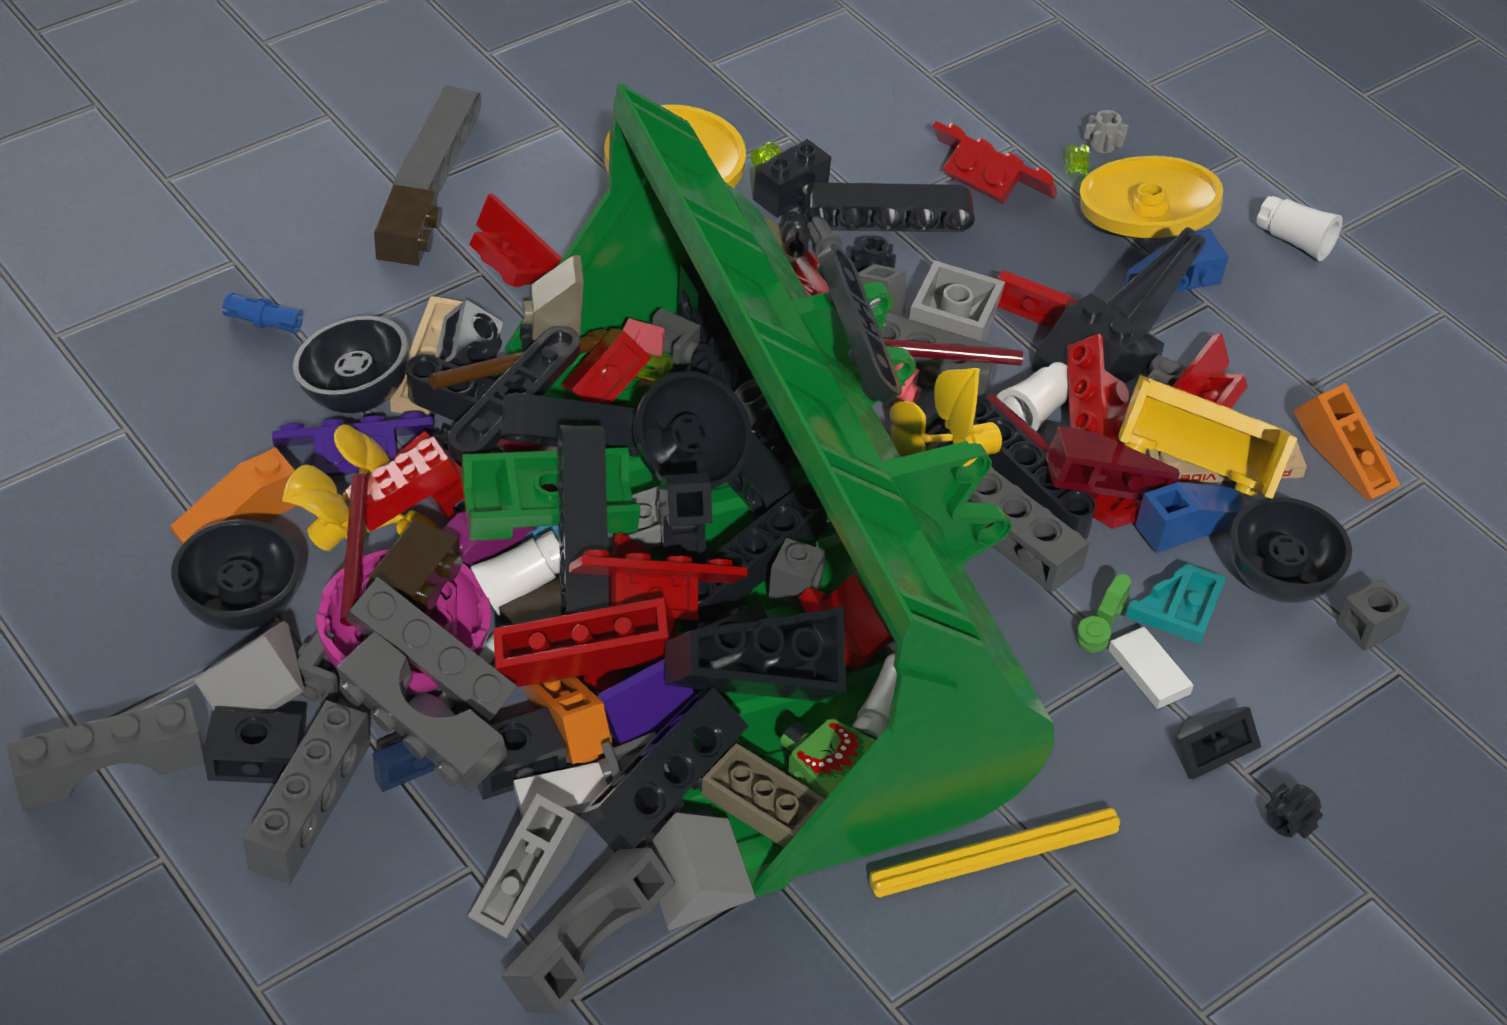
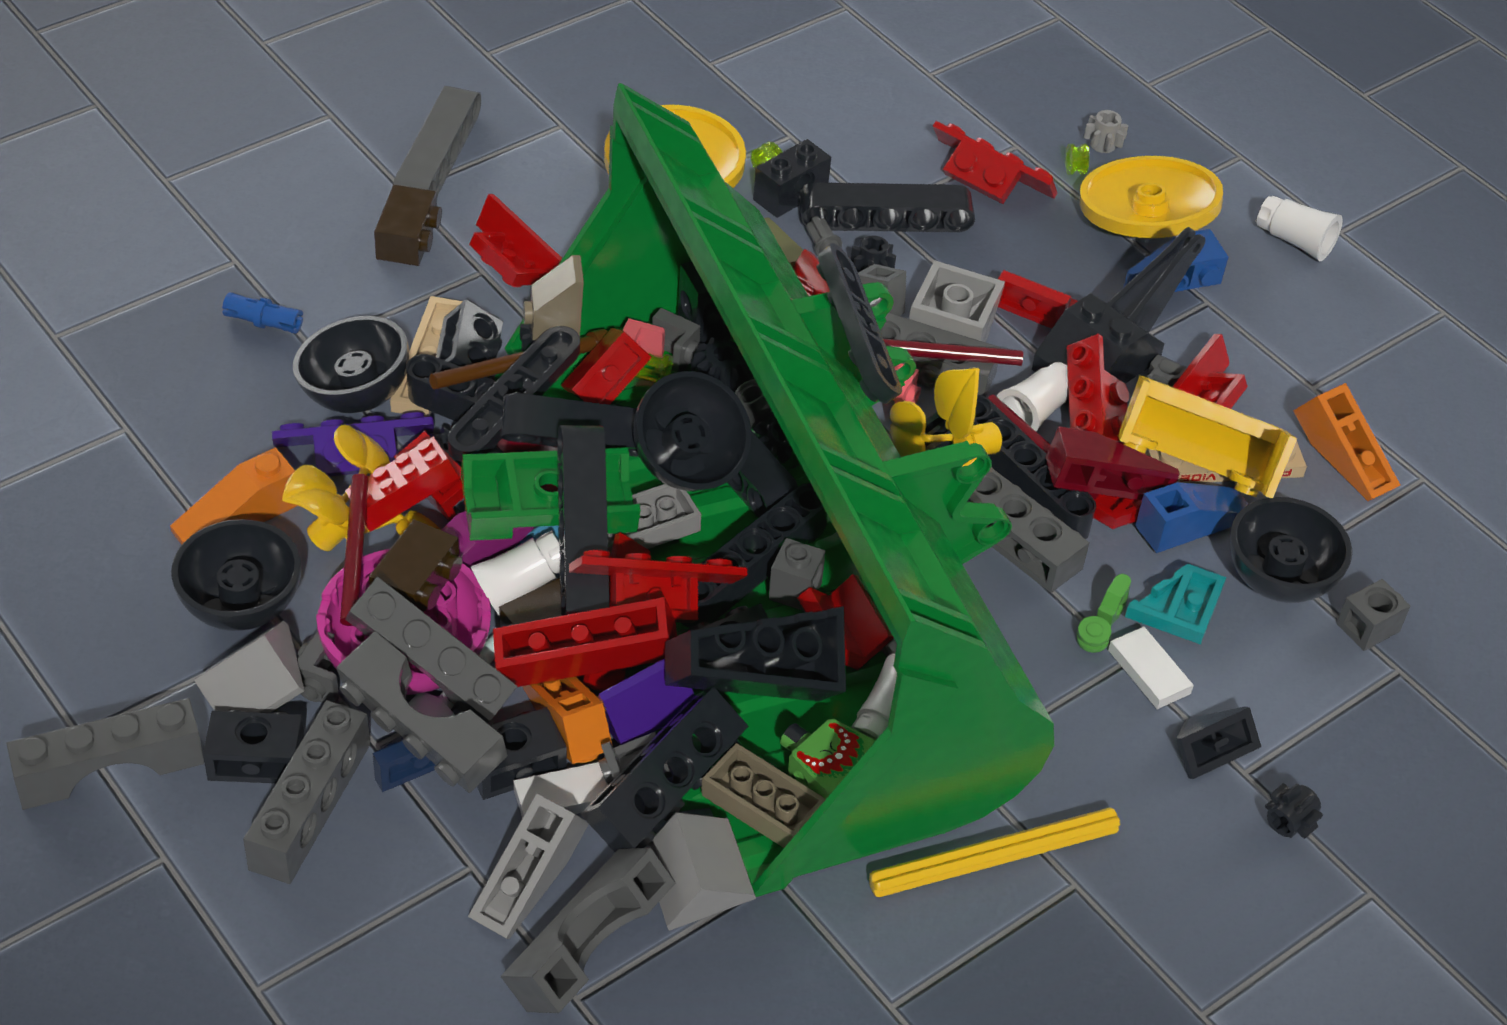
(683, 515): black arch -> none
(796, 234): black pin -> none

